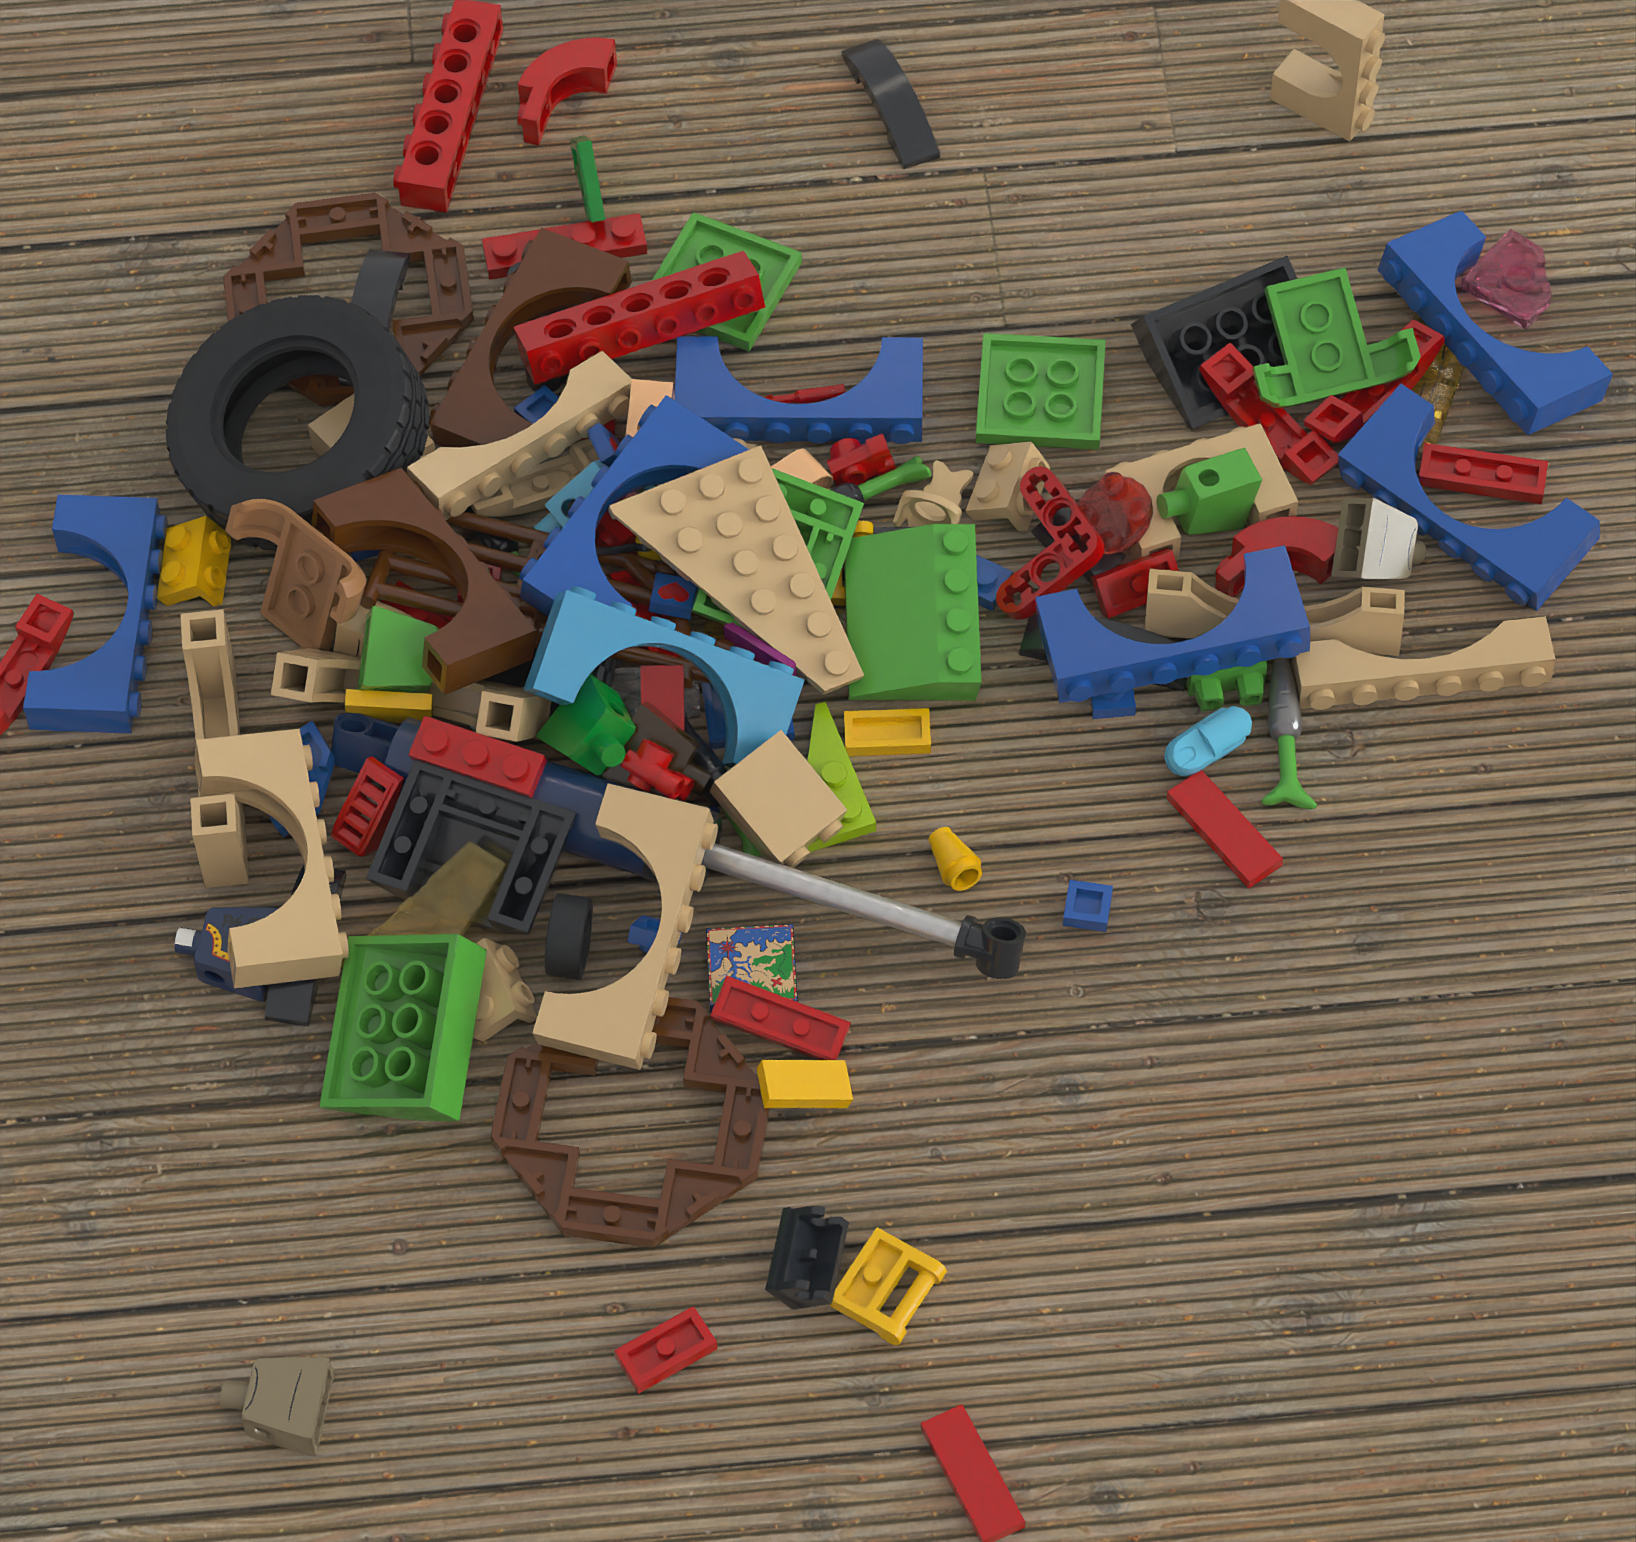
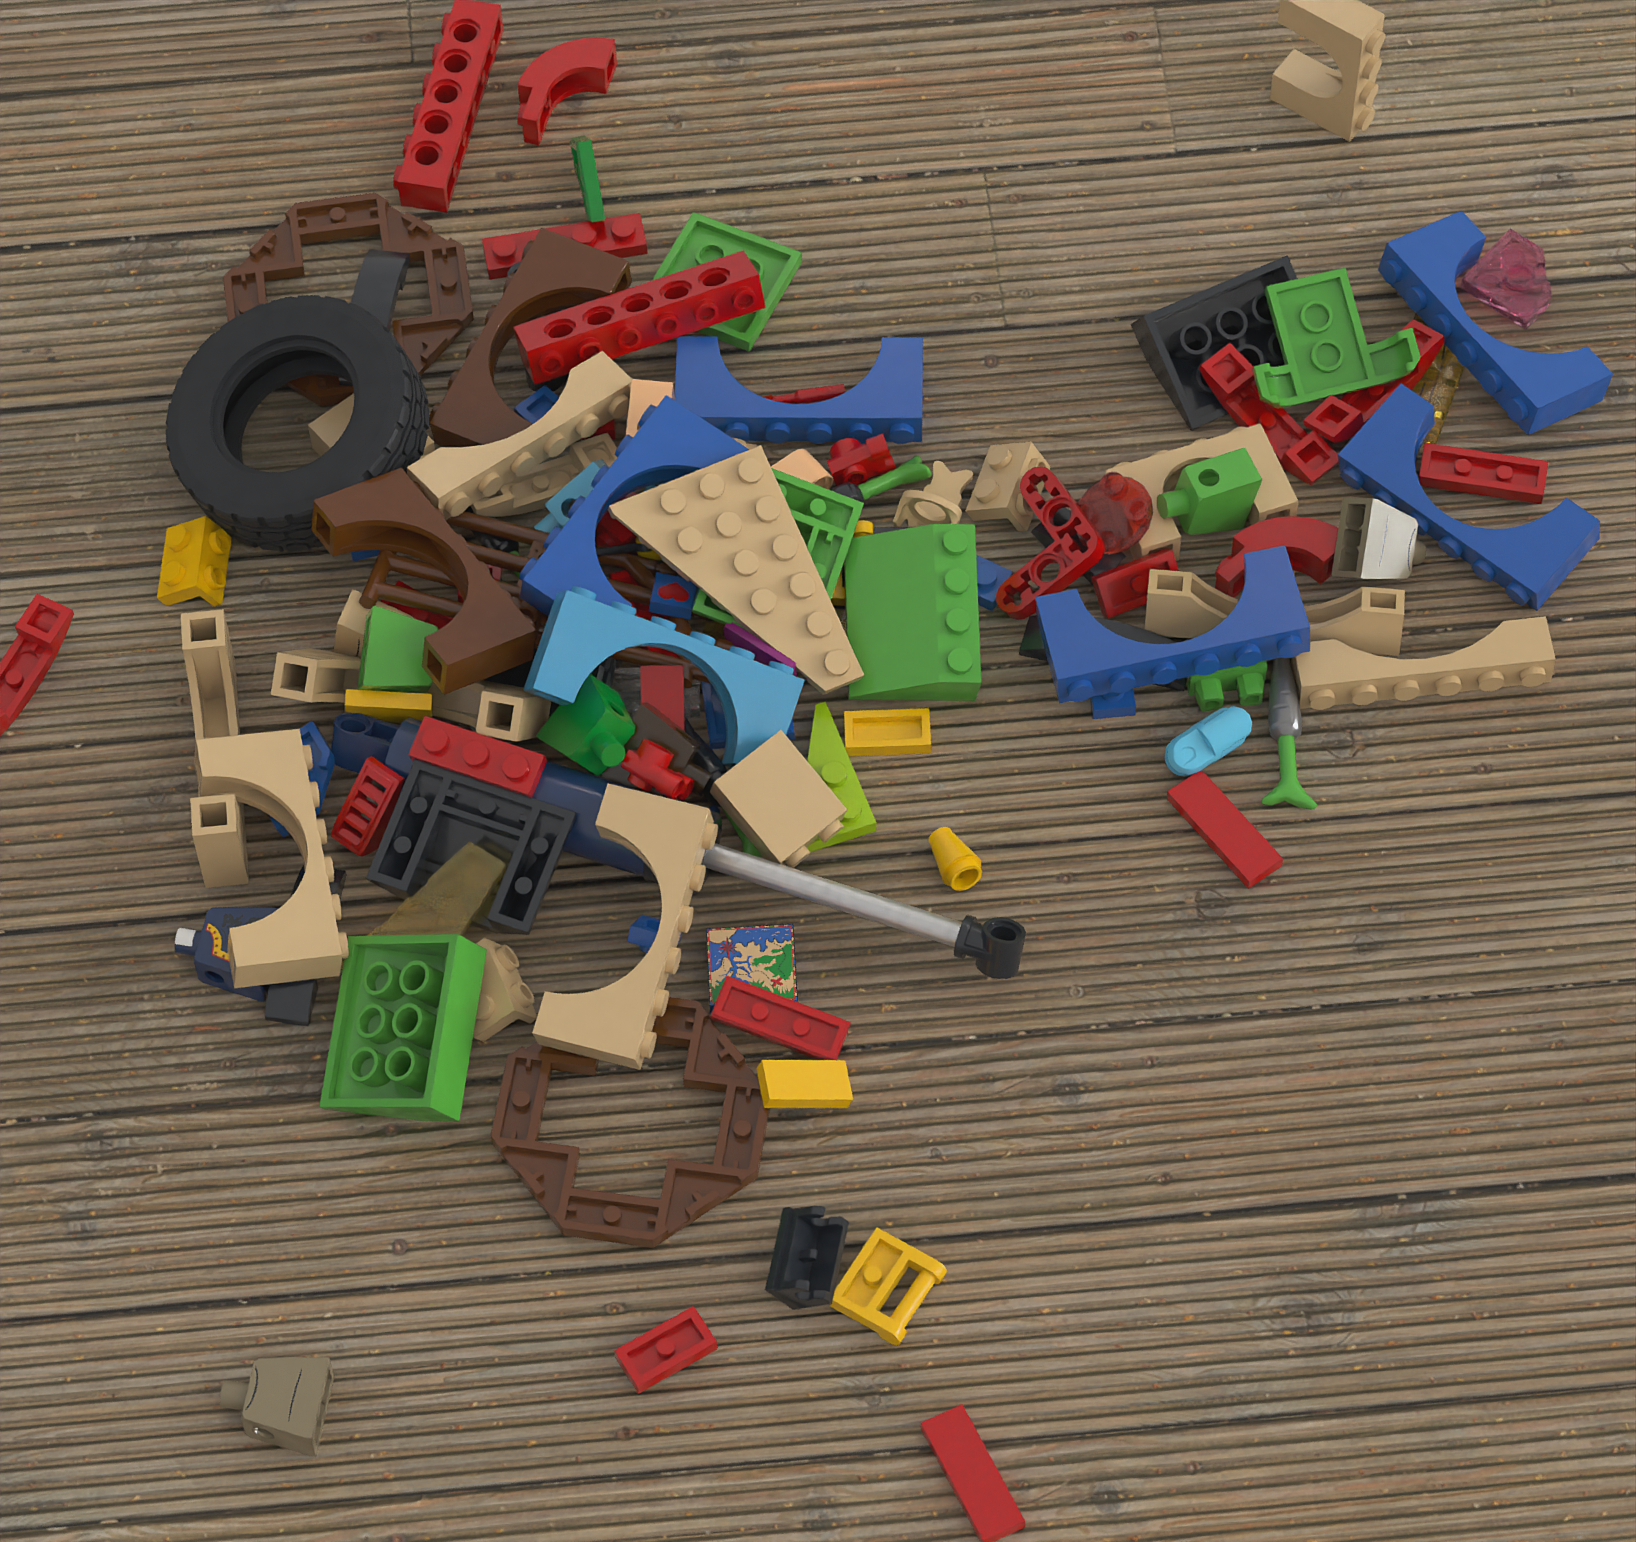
(103, 687): blue arch -> none
(310, 578): medium nougat piece -> none
(568, 936): black tyre -> none
(604, 443): blue tile -> none
(894, 101): black slope -> none
(1041, 391): bright green plate -> none
(1087, 905): blue plate -> none

